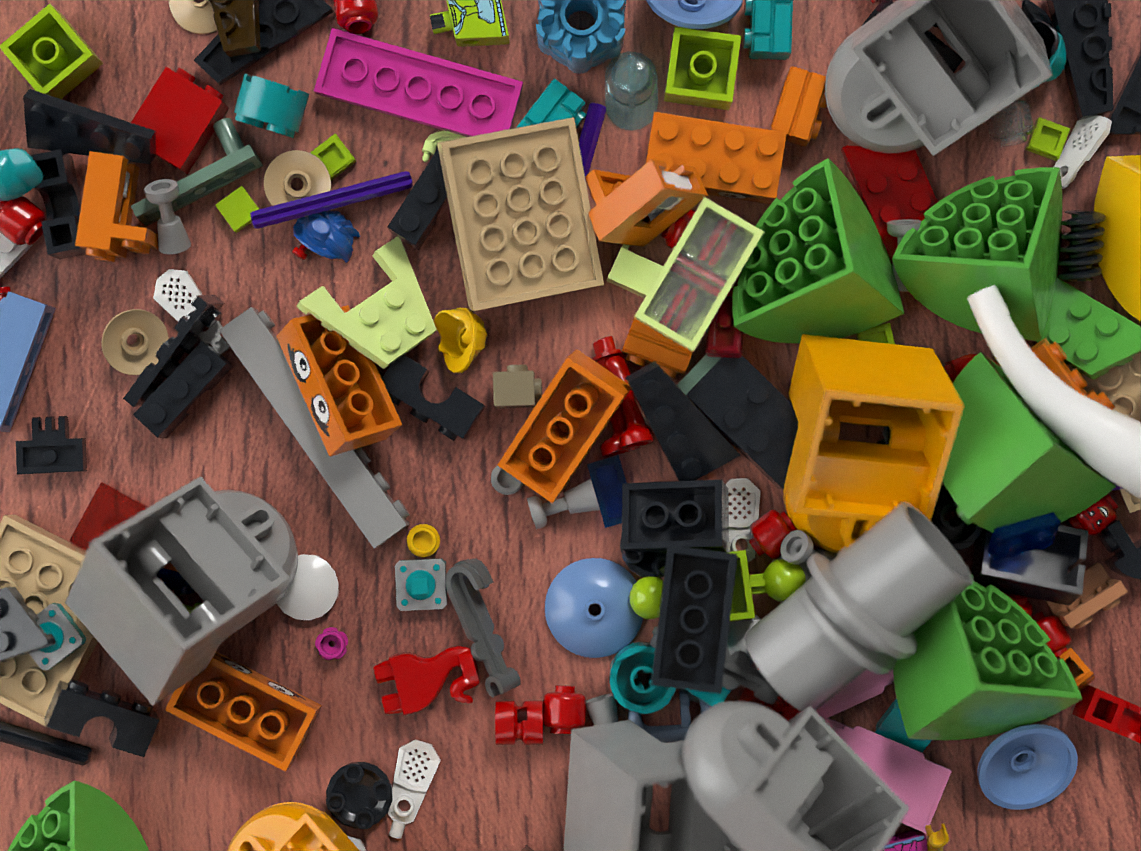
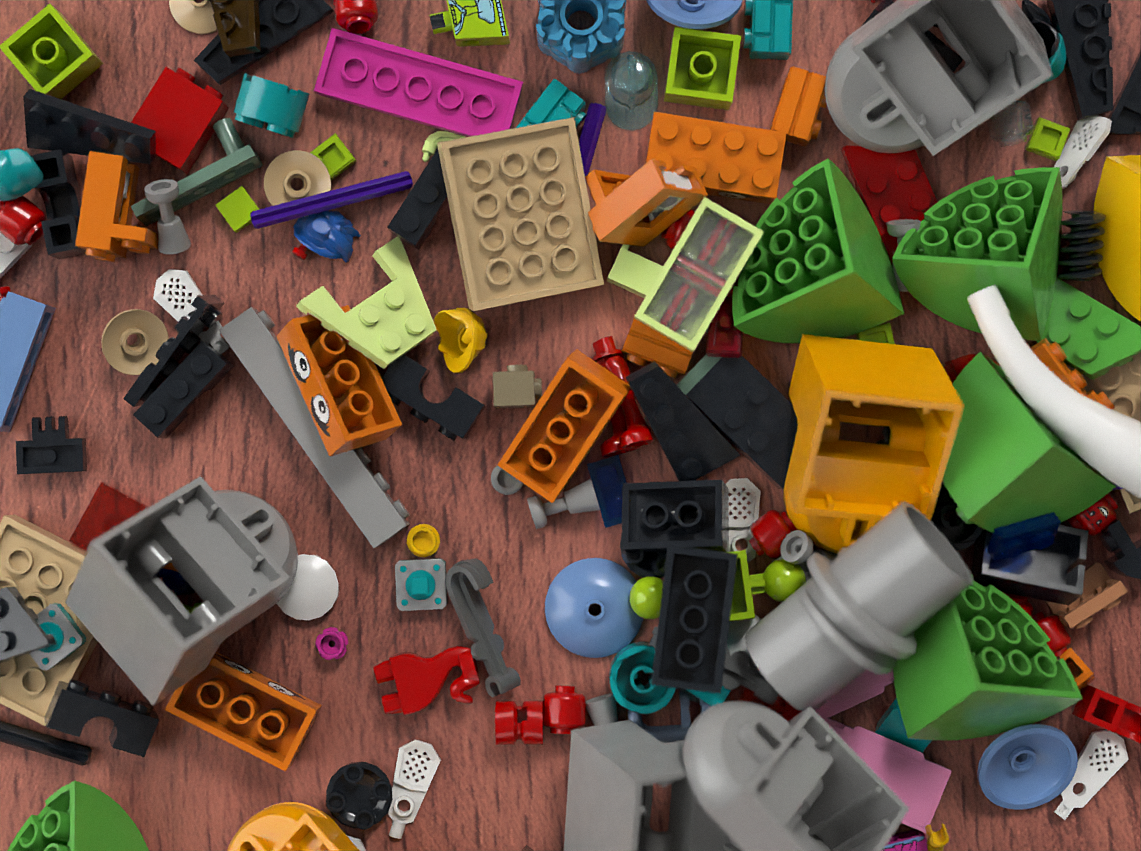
(1088, 774): none -> white piece

